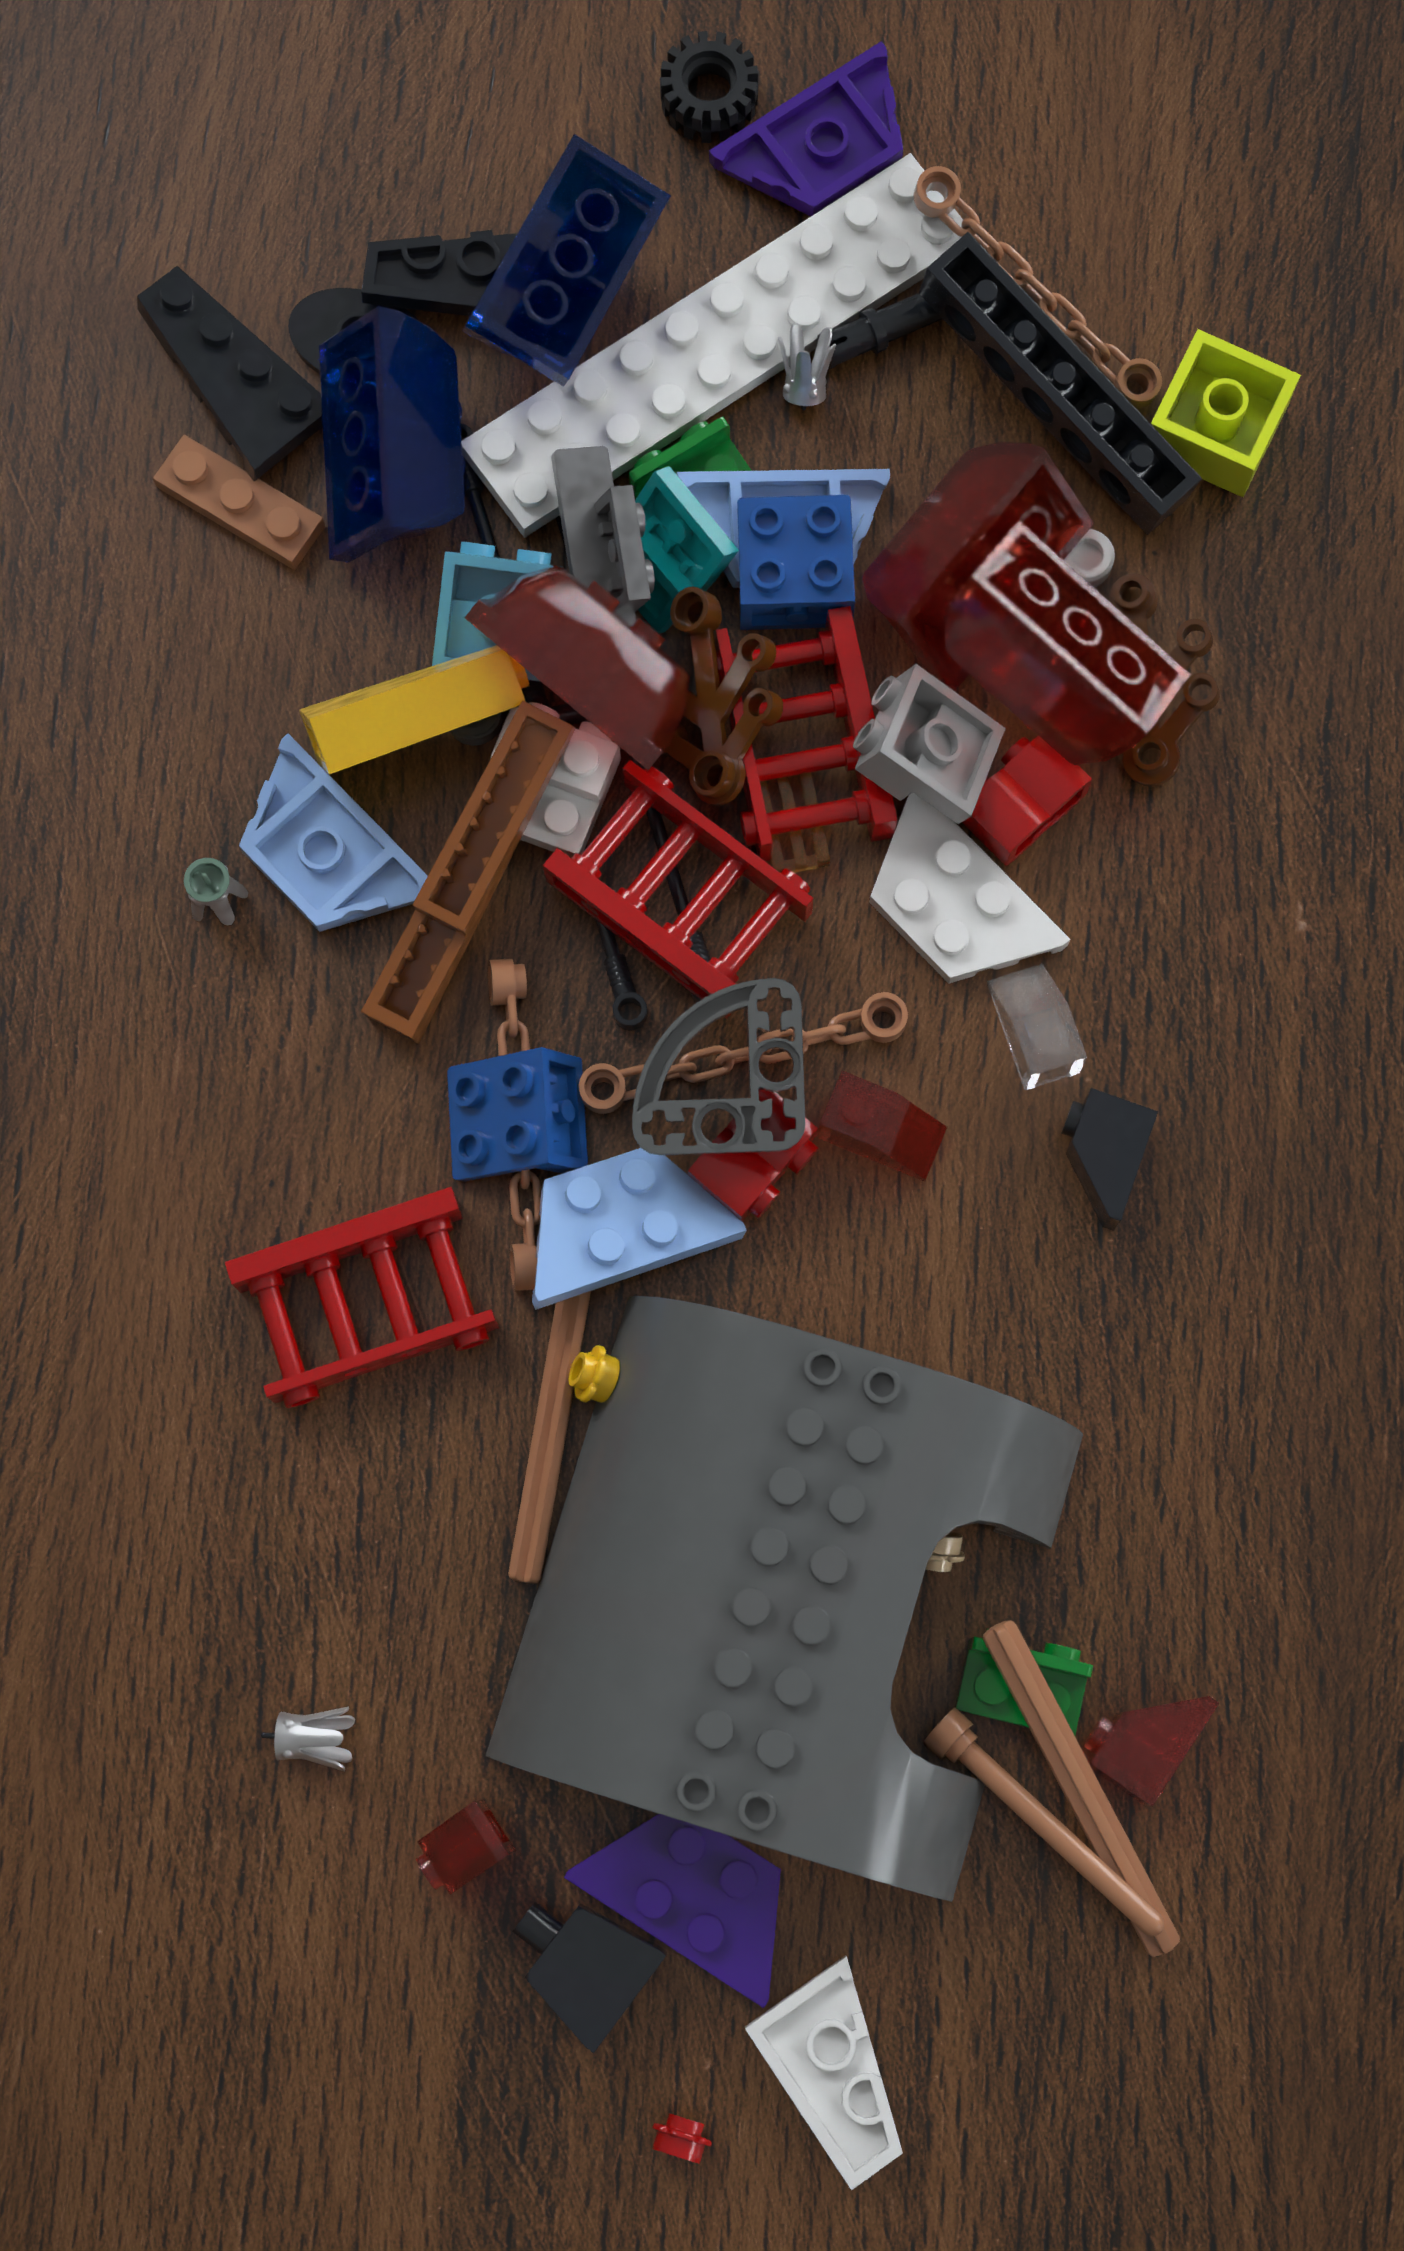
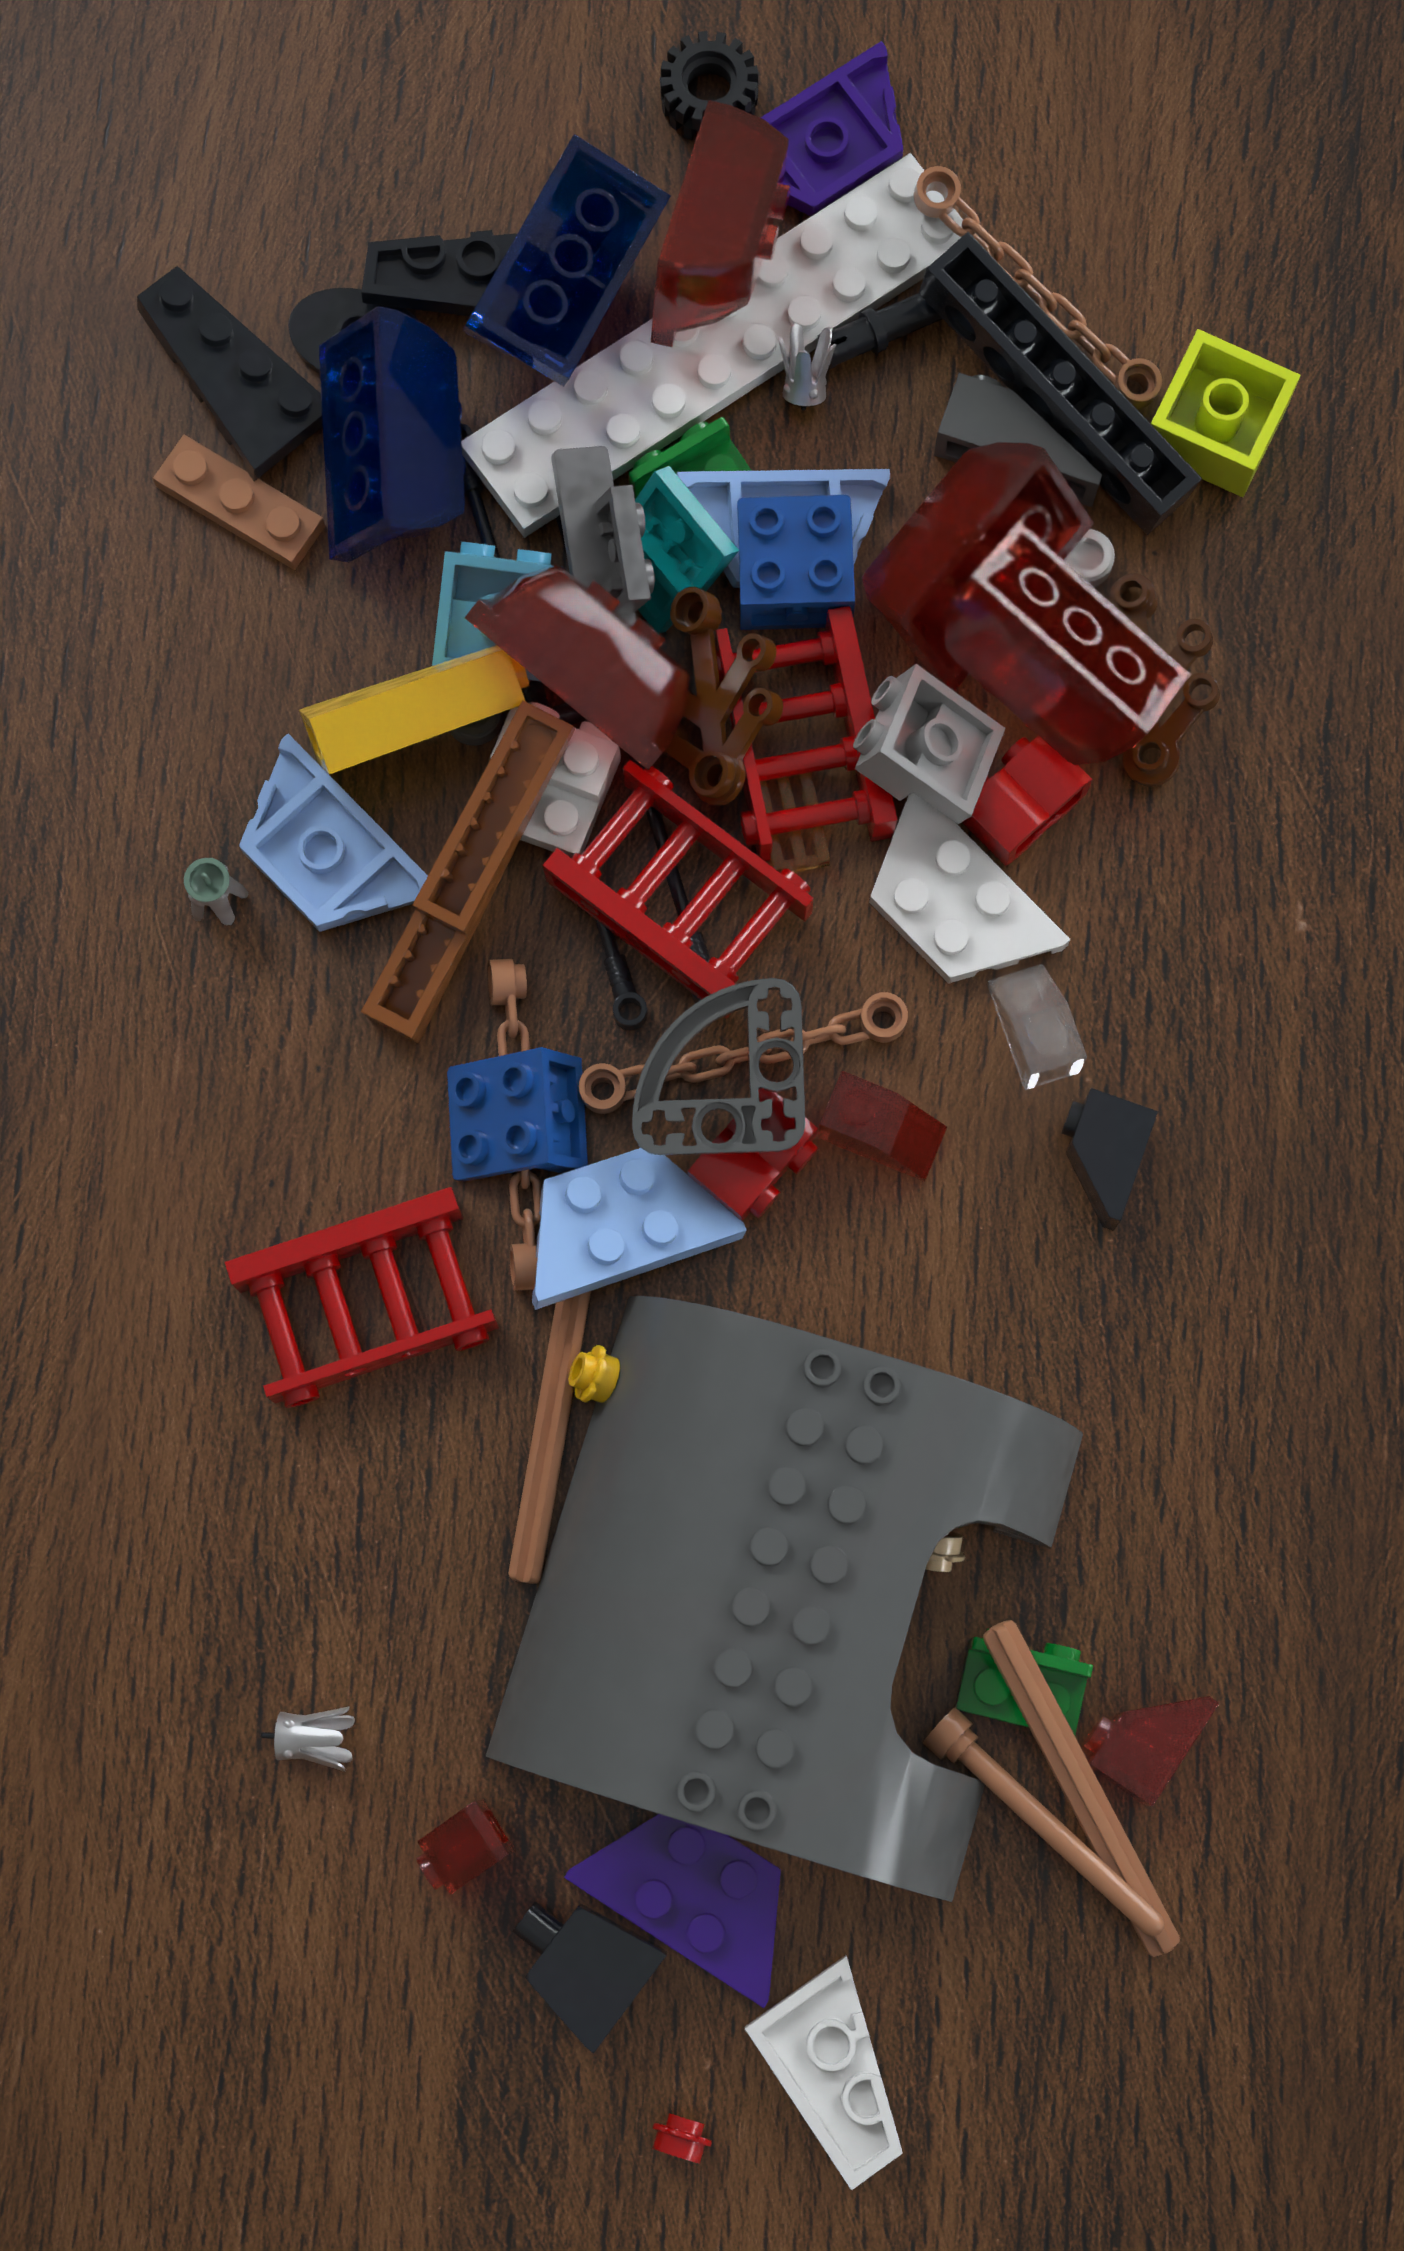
(720, 222): none -> clear red windscreen
(988, 413): none -> dark grey slope

